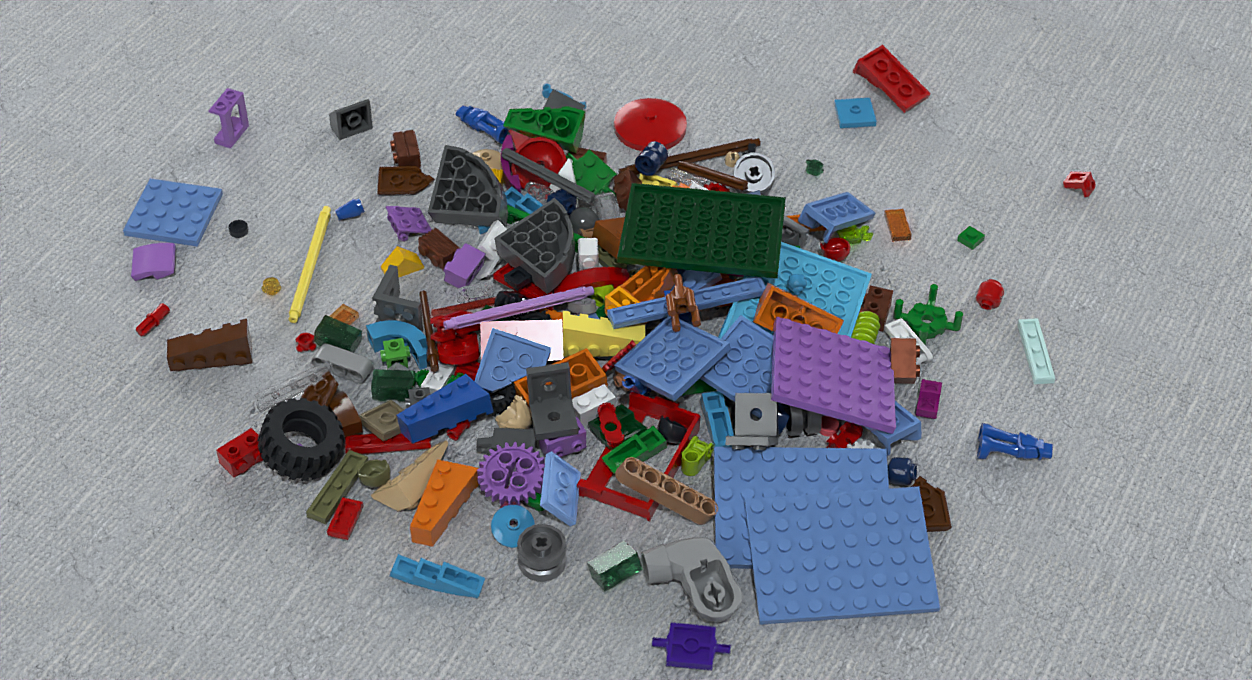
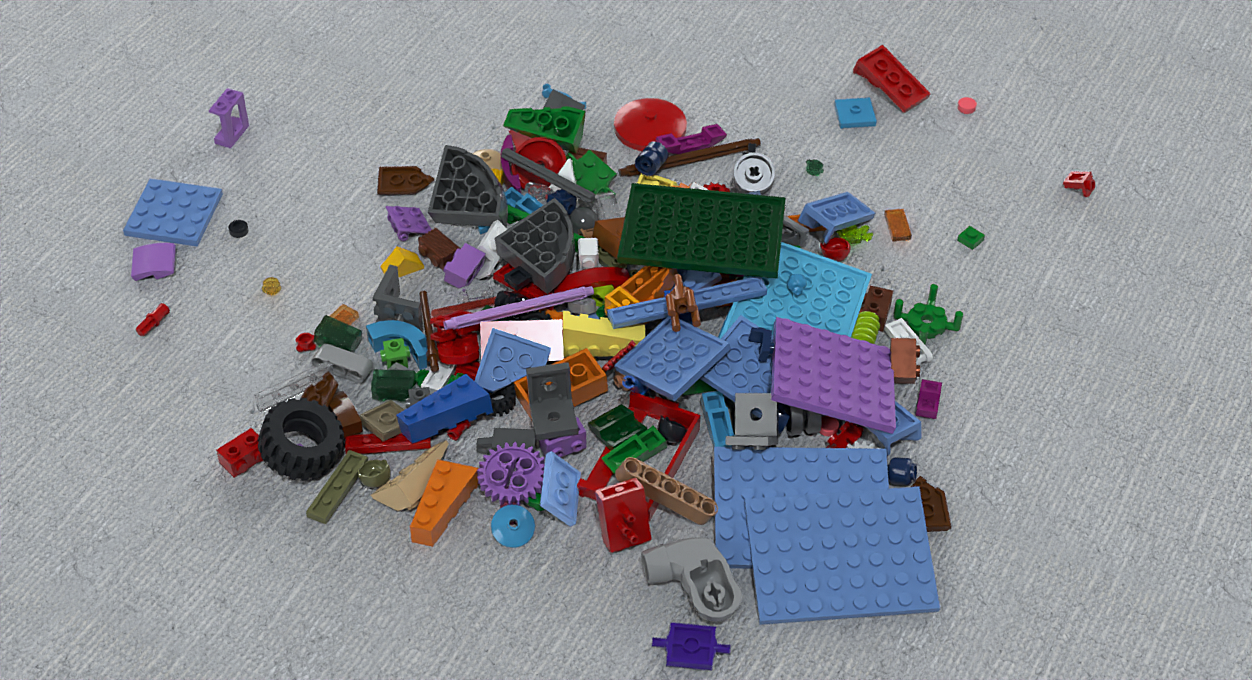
(211, 348): reddish brown wedge -> none
(309, 265): light yellow piece -> none
(345, 518): red plate -> none
(350, 209): blue cone -> none
(351, 119): dark grey slope -> none
(405, 149): copper brick -> none
(438, 578): dark azure slope -> none
(479, 120): blue piece -> none
(516, 416): tan hair -> none
(542, 552): flat silver wheel -> none
(588, 403): white brick -> none
(607, 415): red piece -> none
(614, 565): clear green brick -> none
(623, 185): copper brick -> none
(623, 515): none -> red piece
(683, 177): clear plate -> none
(695, 456): lime piece -> none
(708, 137): none -> magenta slope
(713, 175): reddish brown axle -> none
(731, 155): tan hinge -> none
(762, 336): none -> dark blue bracket
(782, 304): orange wedge -> none
(967, 105): none -> coral tile
(990, 294): red head -> none
(1023, 445): blue piece -> none
(1036, 351): light aqua tile -> none

